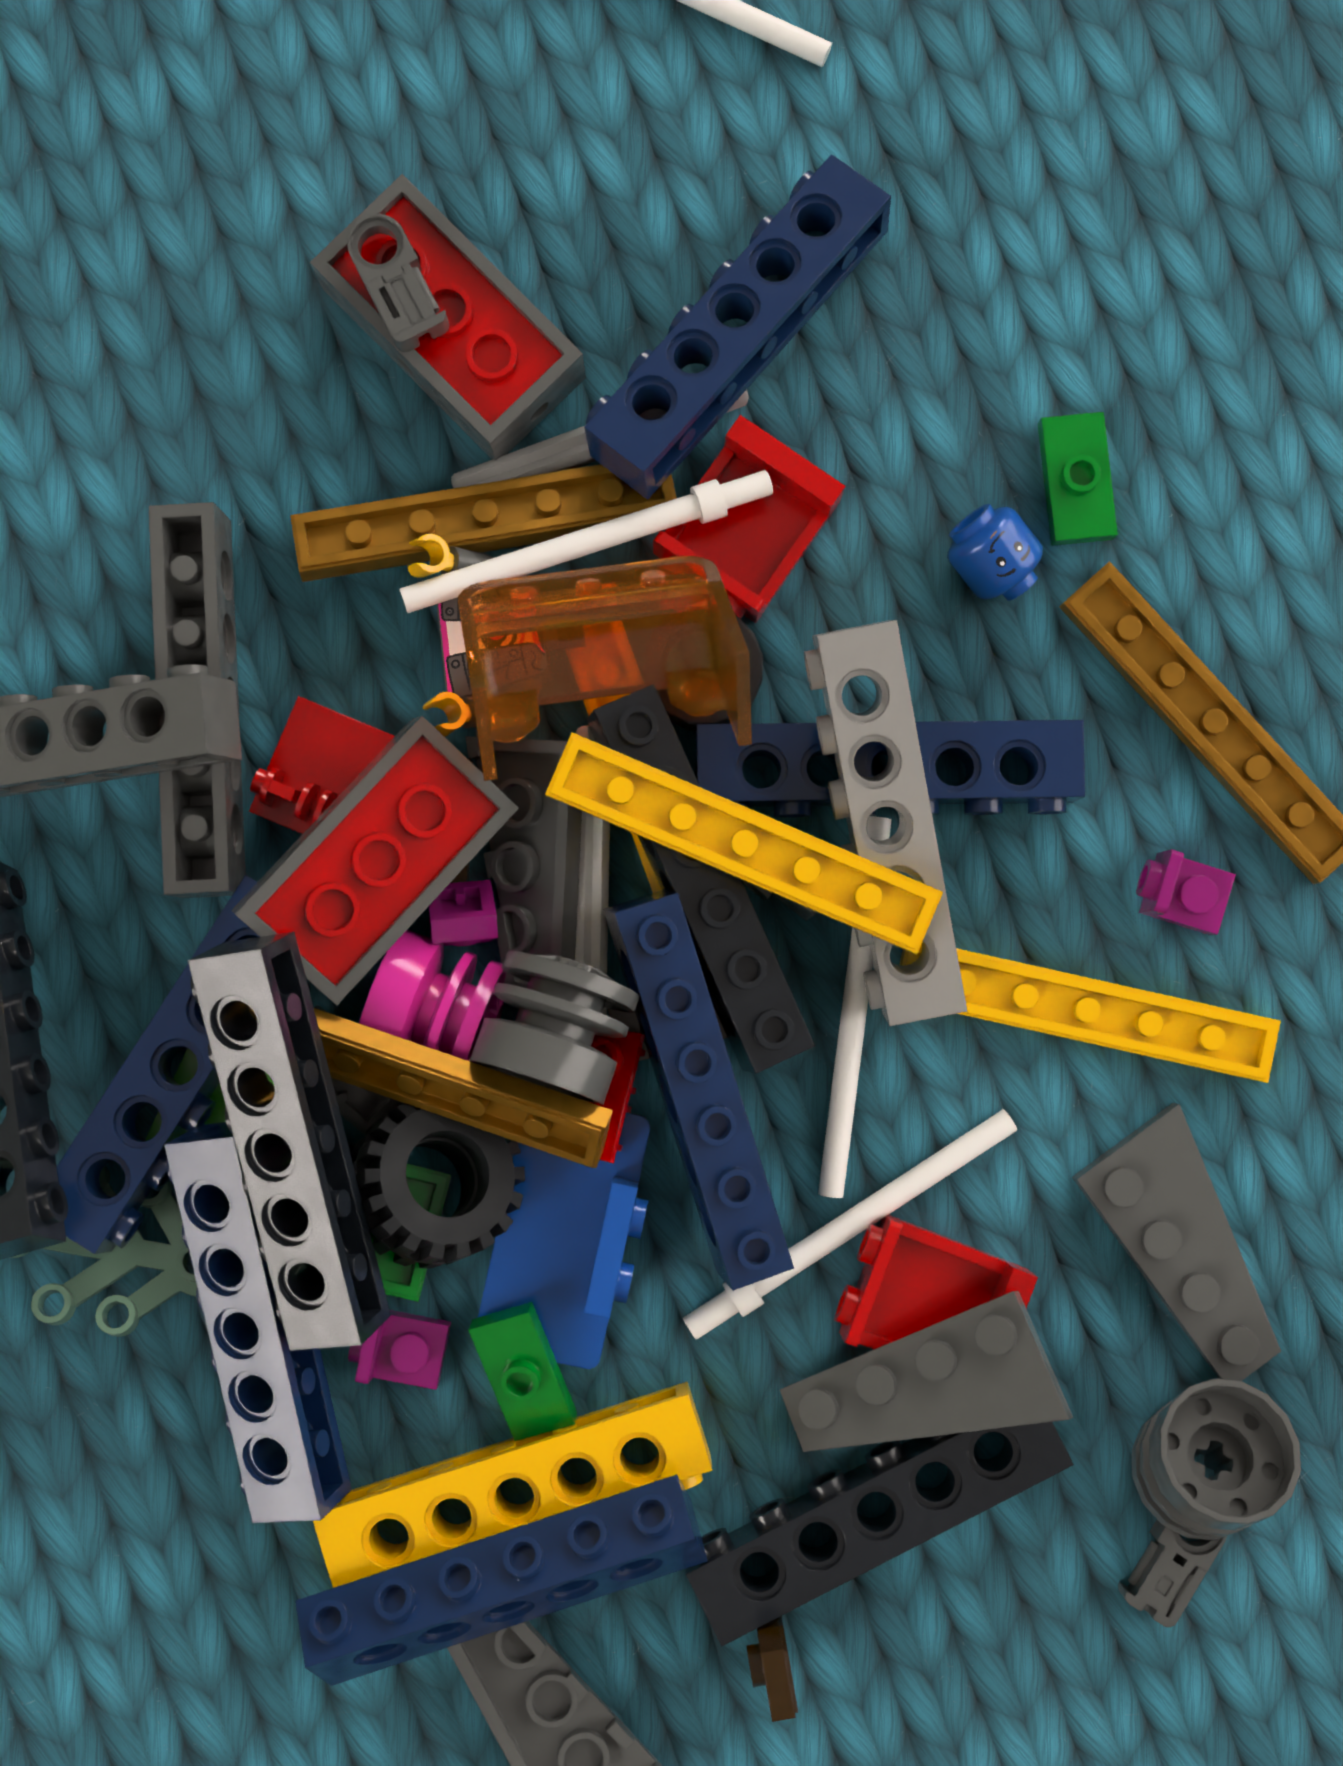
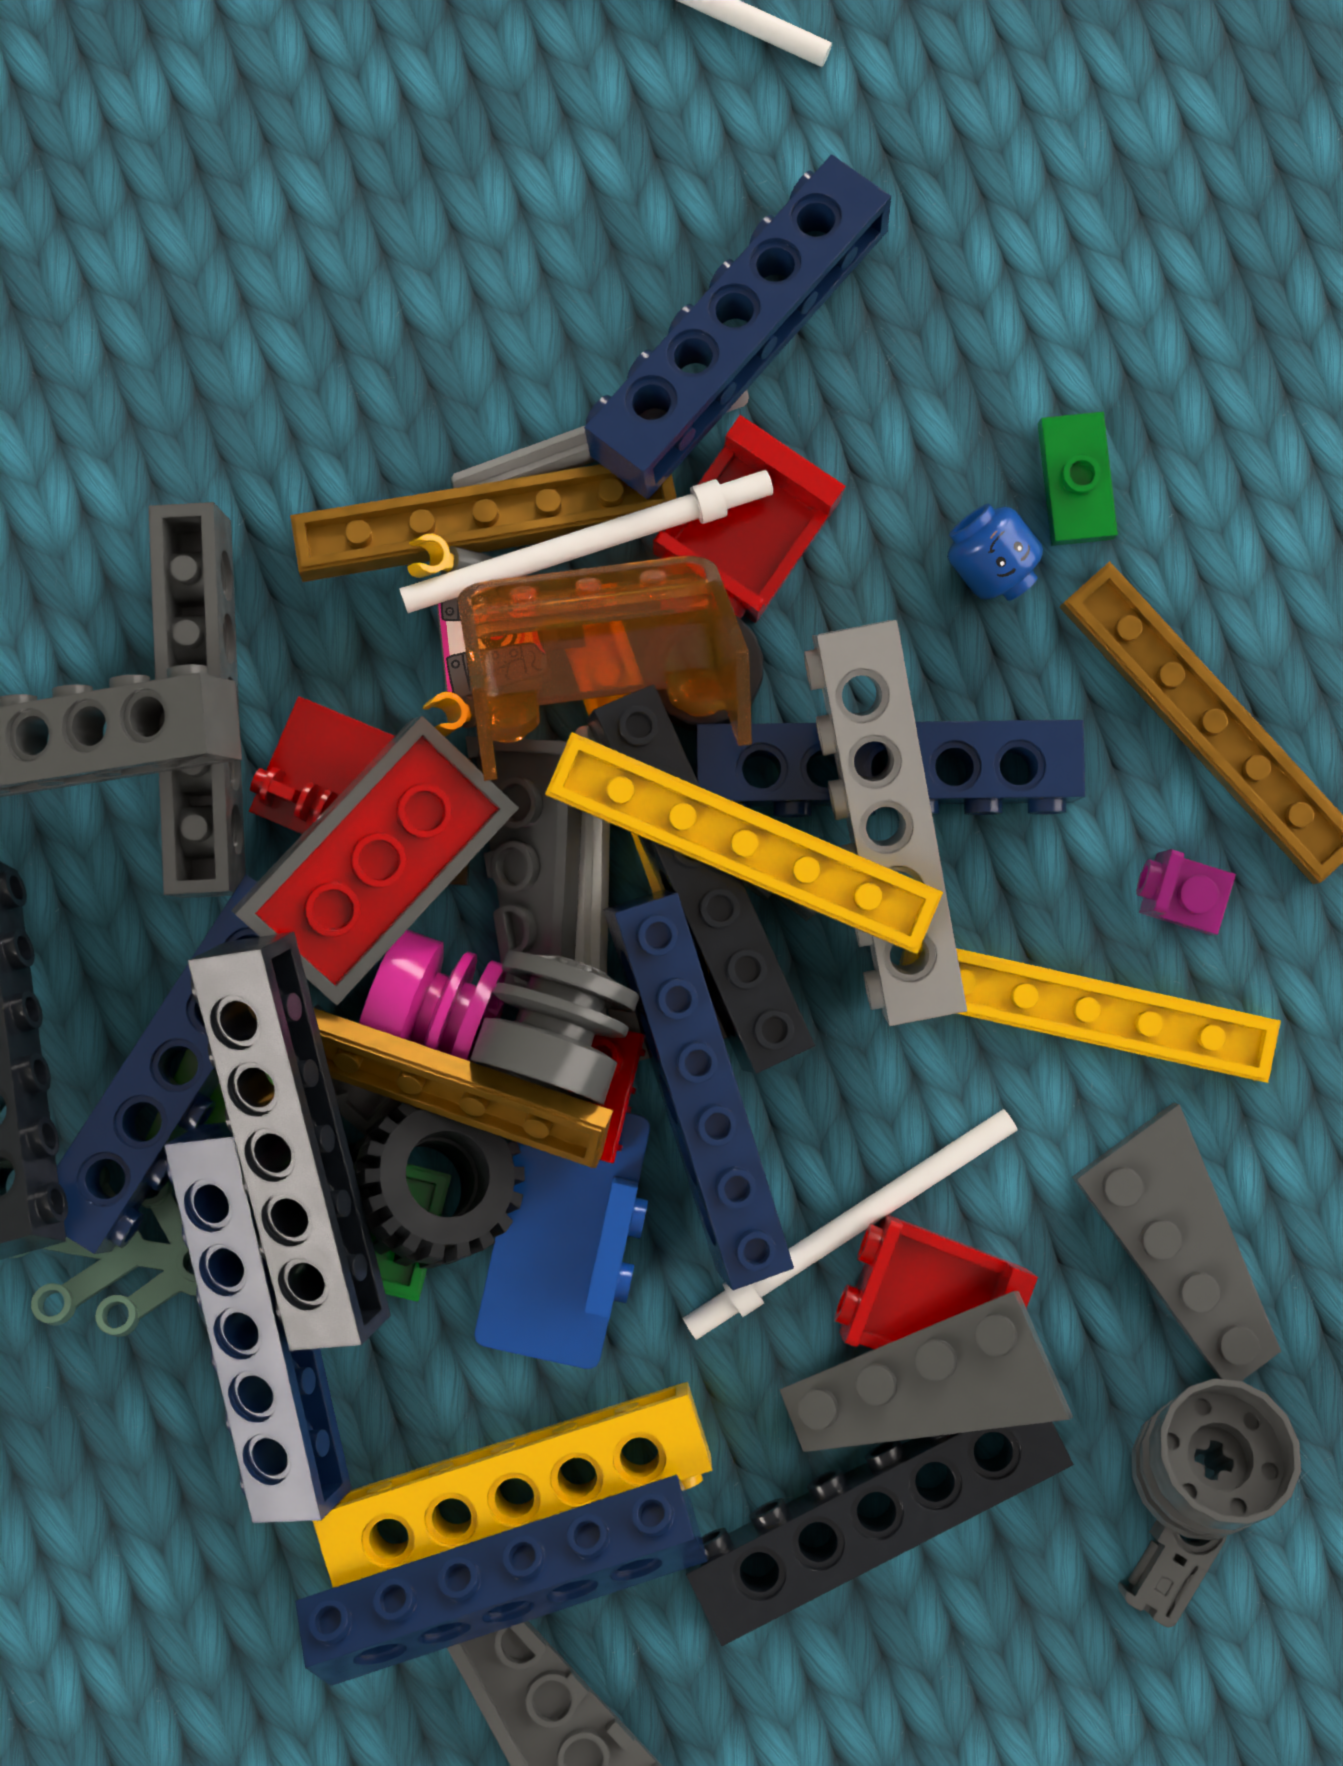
(397, 285): dark grey piece -> none
(403, 1351): magenta bracket -> none
(464, 914): magenta bracket -> none
(500, 358): brick -> none
(523, 1371): green plate -> none
(771, 1667): dark brown plate -> none
(848, 1054): white bar -> none

